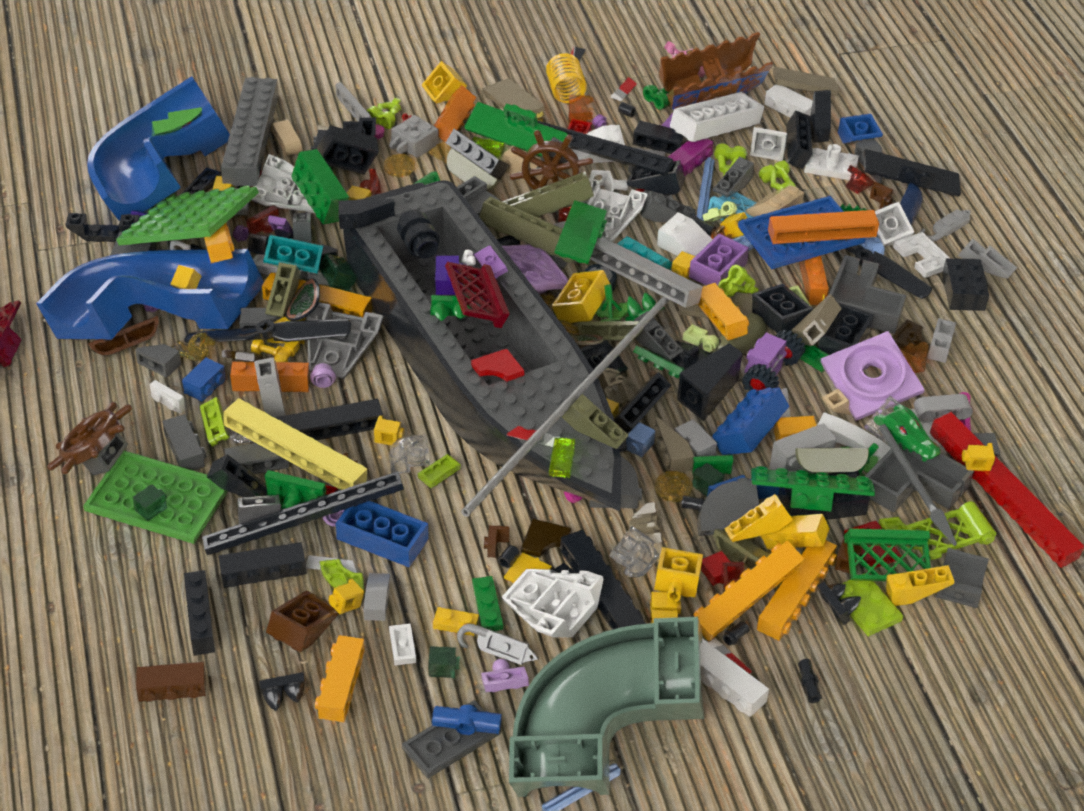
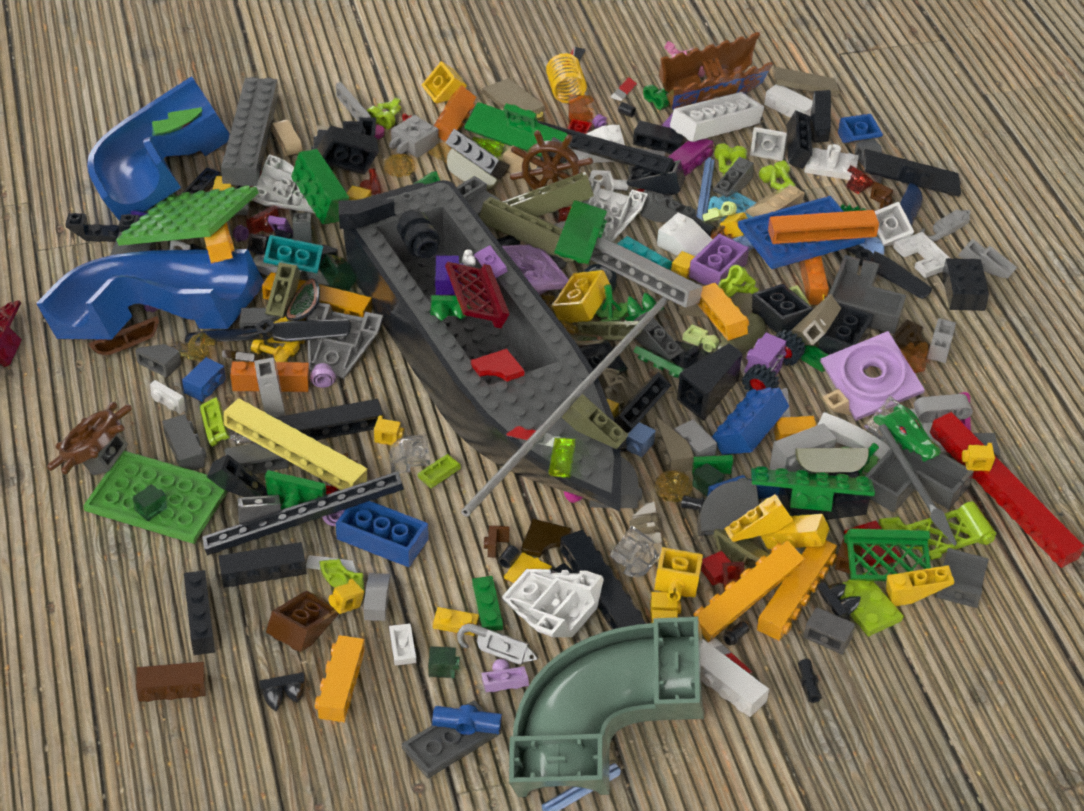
(185, 278): yellow brick -> none
(829, 630): none -> flat silver brick

